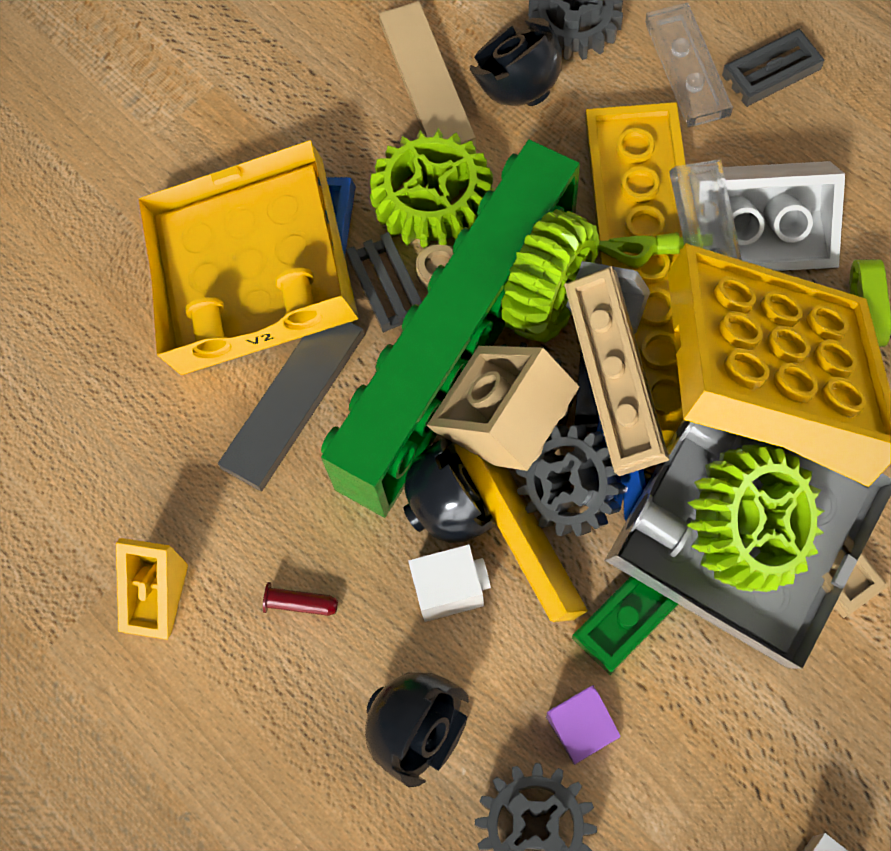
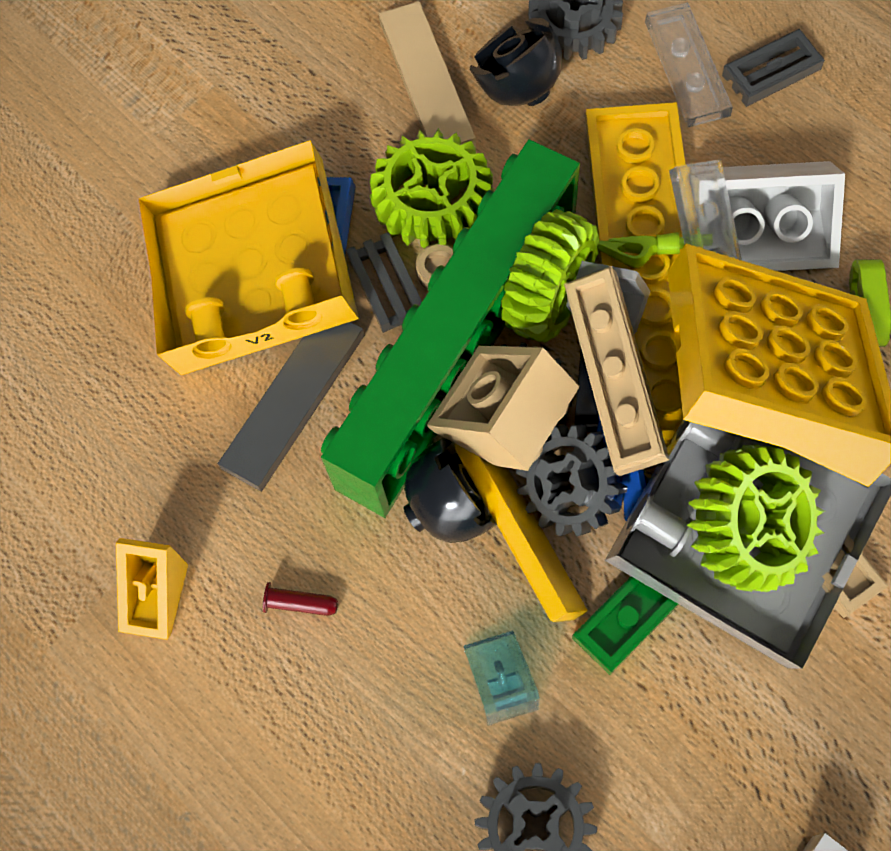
(414, 725): black cylinder -> none
(449, 582): white brick -> none
(502, 678): none -> clear light blue slope
(583, 724): medium lavender slope -> none

